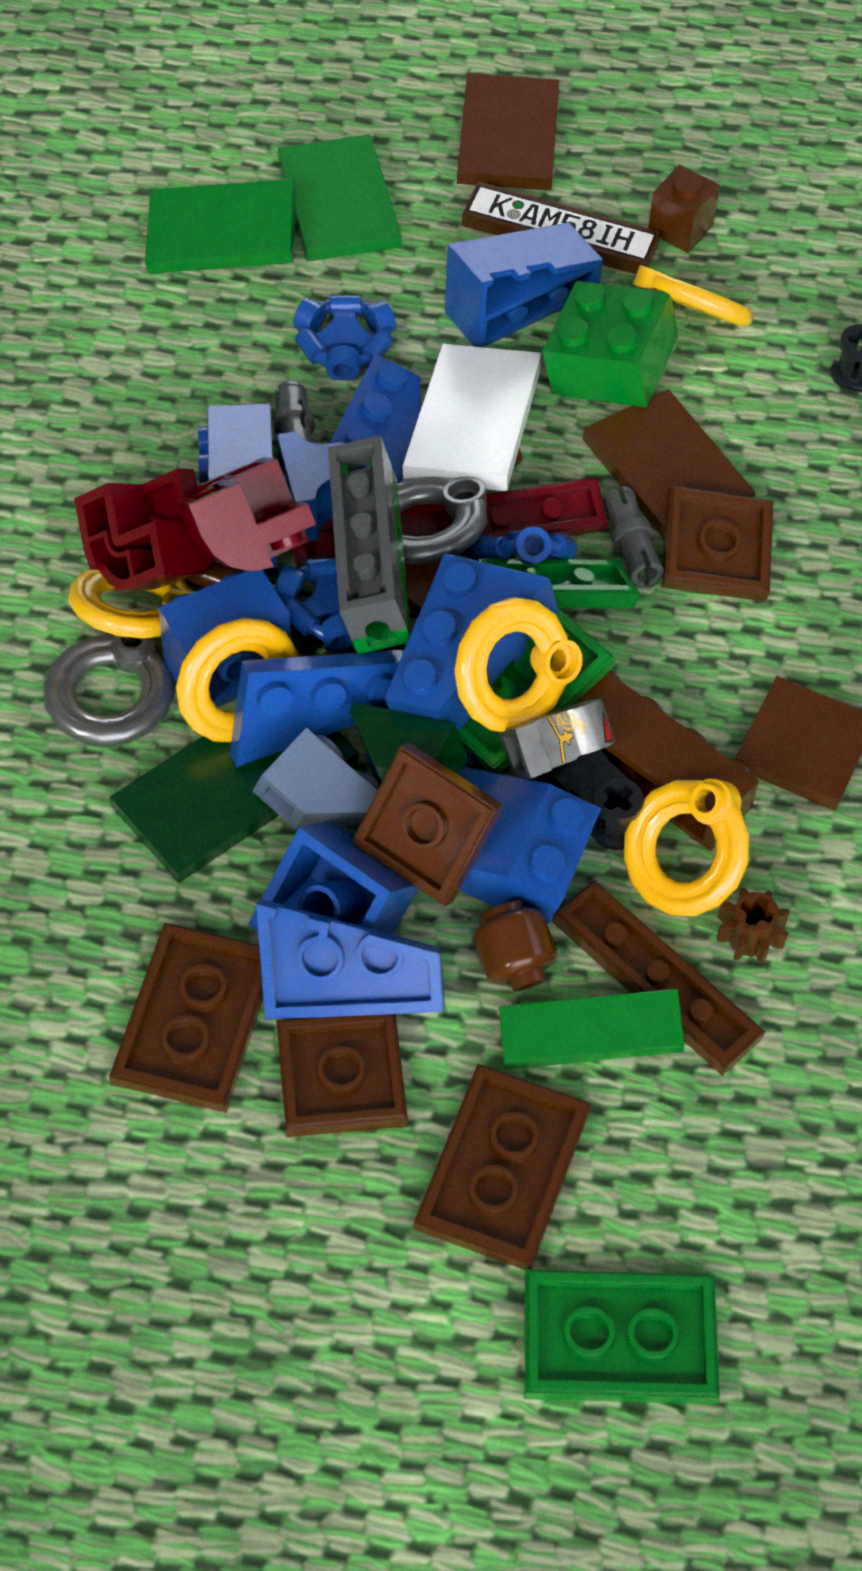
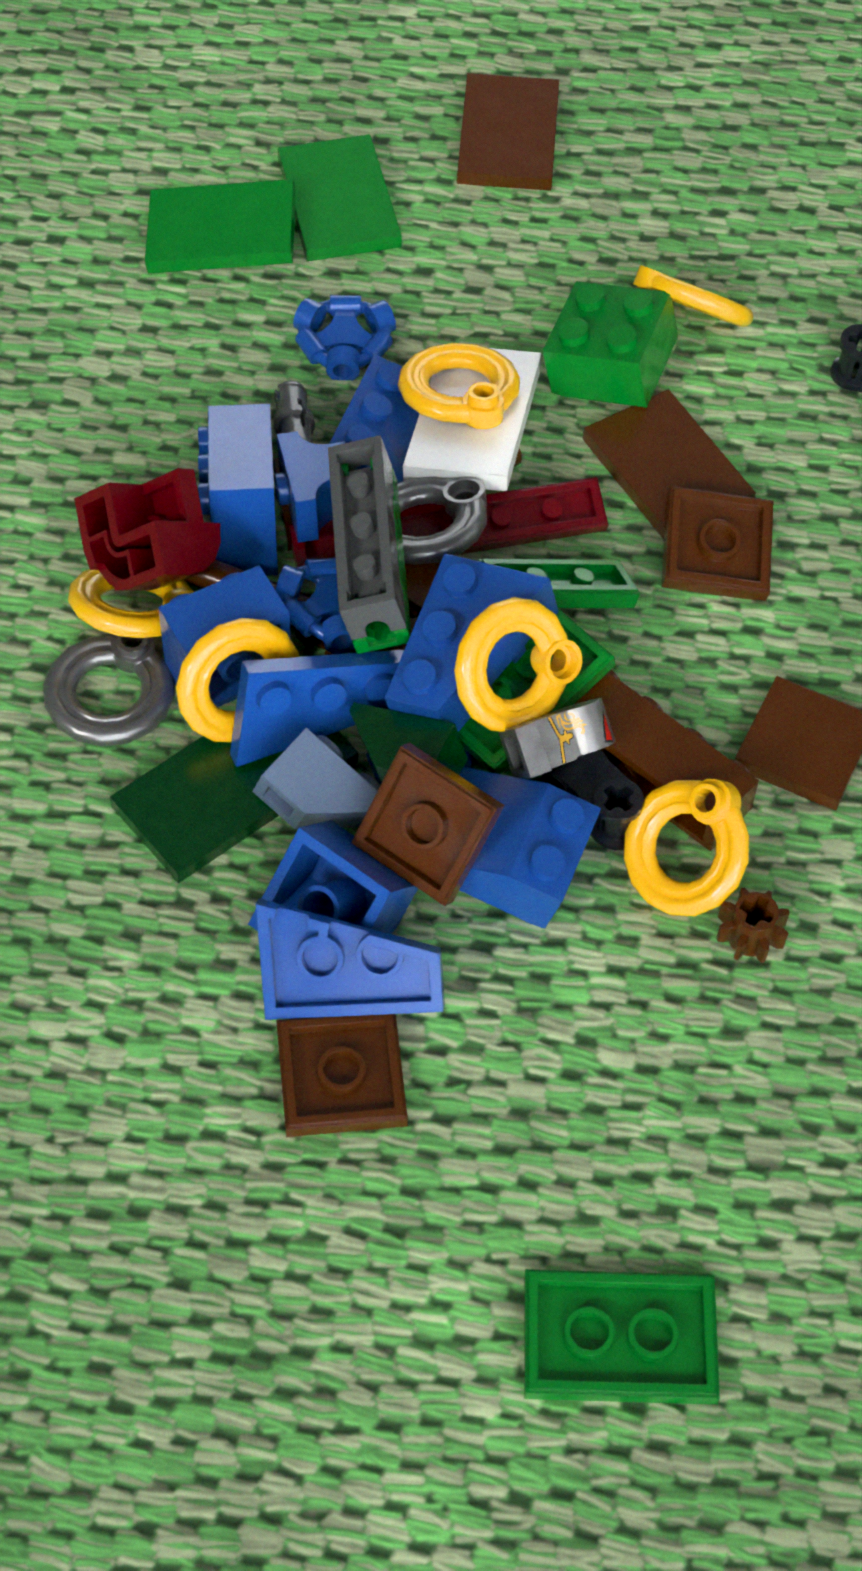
(192, 1019): reddish brown tile -> none
(246, 516): dark red brick -> none
(482, 403): none -> yellow piece
(503, 1167): reddish brown tile -> none
(507, 211): tile -> none
(514, 945): reddish brown head -> none
(515, 279): blue wedge -> none
(527, 545): blue piece -> none
(591, 1029): green tile -> none
(633, 536): dark grey pin -> none
(646, 963): reddish brown tile -> none
(684, 208): reddish brown brick -> none

